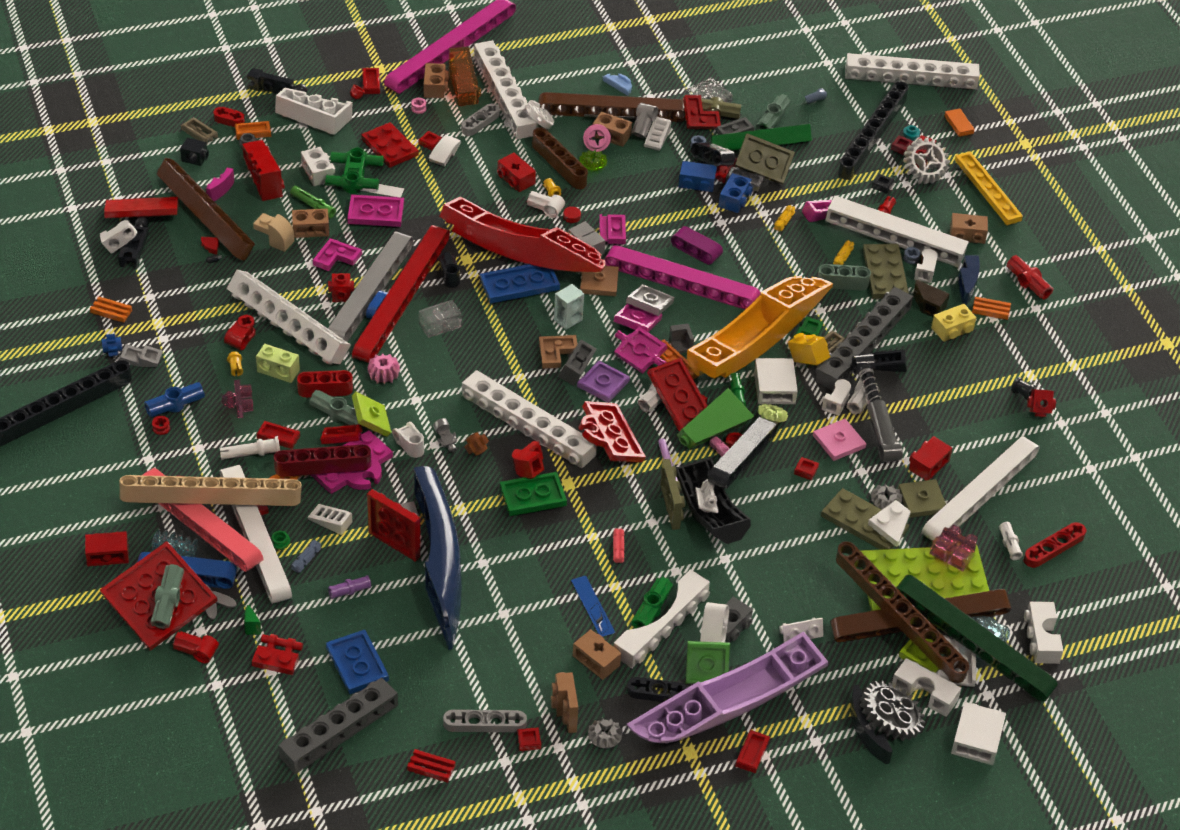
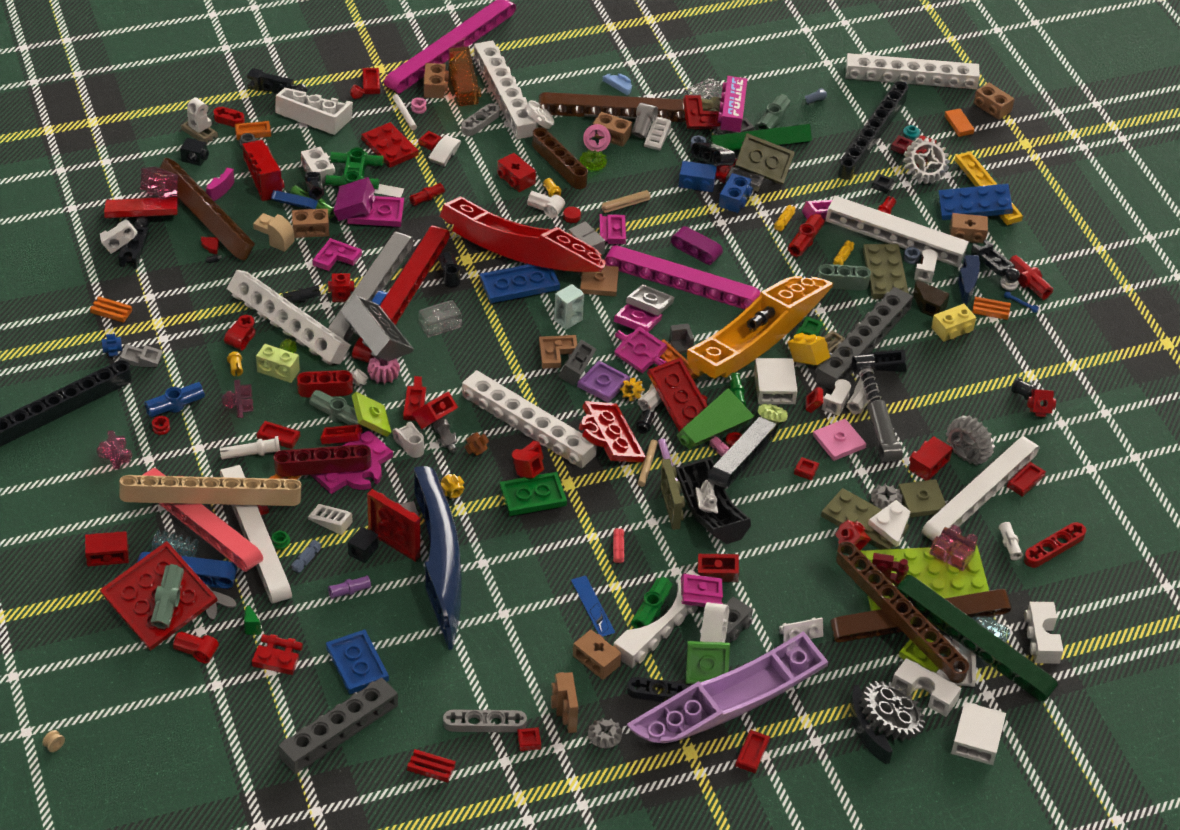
(53, 741): none -> tan bush
(112, 450): none -> clear pink hips
(159, 182): none -> clear pink brick
(198, 115): none -> white leg
(288, 345): none -> clear neon green plate
(295, 200): none -> blue beam
(302, 294): none -> black pin
(314, 185): none -> black piece
(354, 199): none -> magenta container
(359, 377): none -> white plate
(363, 544): none -> black brick
(375, 329): none -> slope
(404, 112): none -> white bar
(414, 398): none -> red hinge
(426, 194): none -> red pin
(434, 410): none -> red brick
(452, 485): none -> yellow gear
(625, 201): none -> tan axle
(637, 390): none -> yellow gear
(644, 424): none -> black pin
(647, 463): none -> tan bar
(701, 589): none -> dark pink plate
(719, 566): none -> red brick
(732, 104): none -> dark pink brick
(760, 318): none -> black pin
(806, 235): none -> red piece
(814, 399): none -> red tile
(853, 533): none -> red brick
(886, 565): none -> dark red plate
(970, 440): none -> light grey gear
(977, 200): none -> blue plate
(993, 101): none -> medium nougat brick
(995, 261): none -> black plate
(1007, 284): none -> white plate
(1026, 479): none -> red tile
(1034, 308): none -> blue hinge

